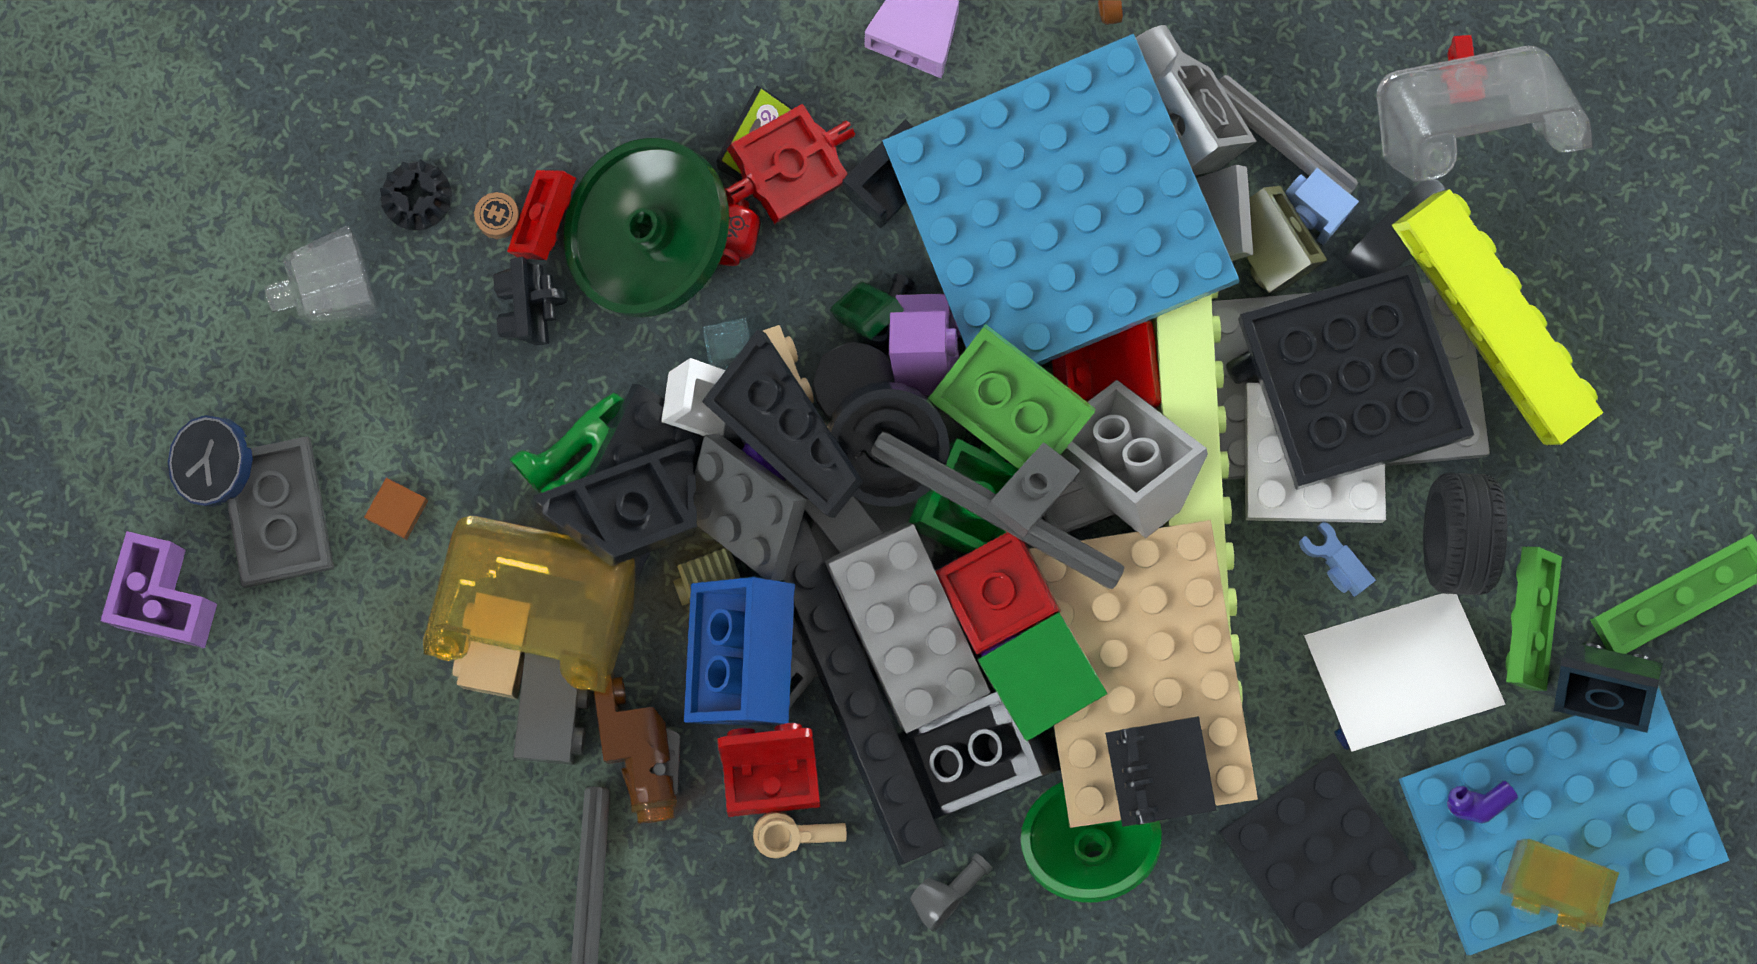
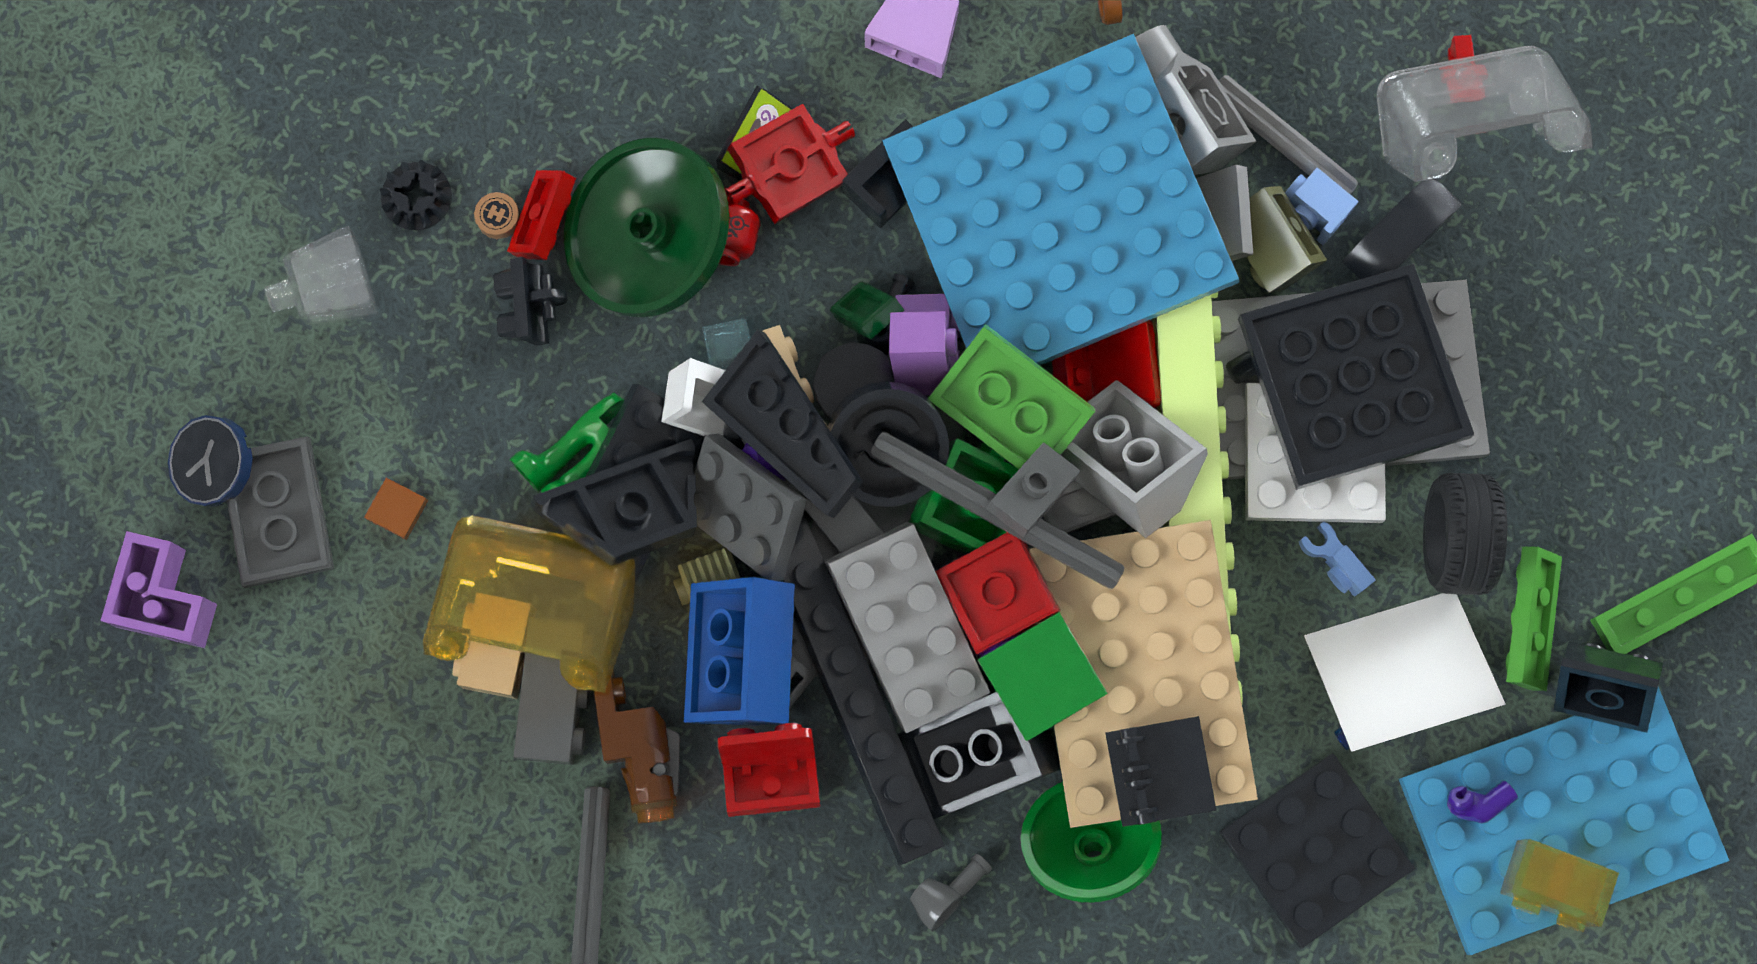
(779, 835): tan plate -> none
(1498, 317): neon yellow brick -> none

